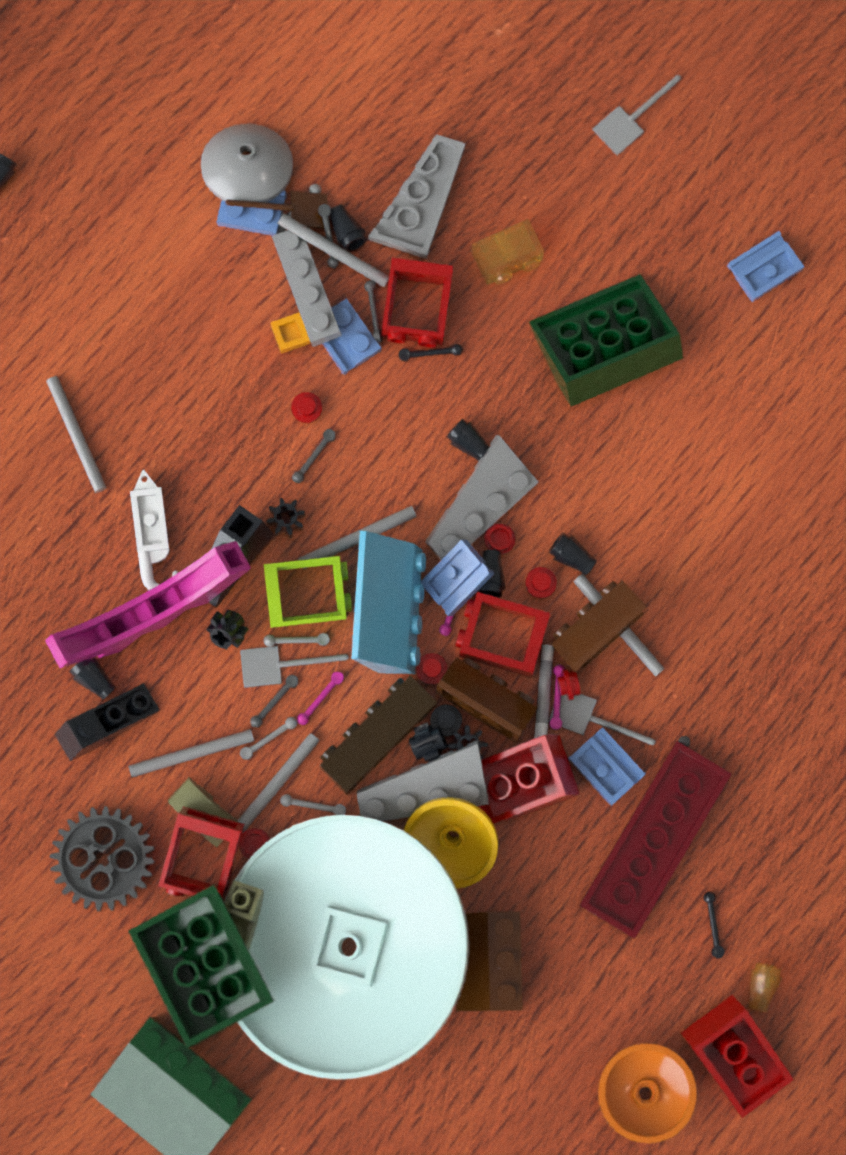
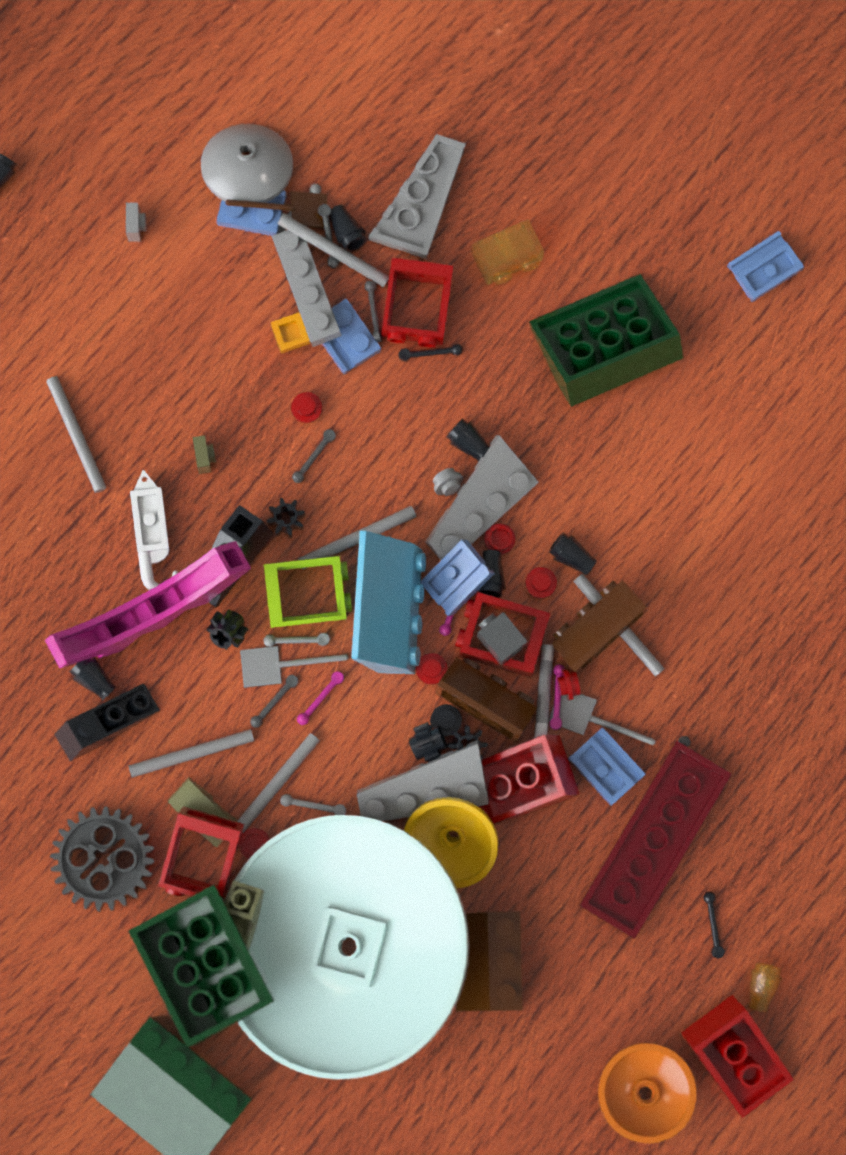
(134, 222): none -> light grey plate
(204, 454): none -> olive plate
(247, 753): light grey hinge -> none
(378, 735): dark brown brick -> none
(447, 482): none -> light grey plate
(501, 637): none -> dark grey brick
(619, 128): light grey piece -> none

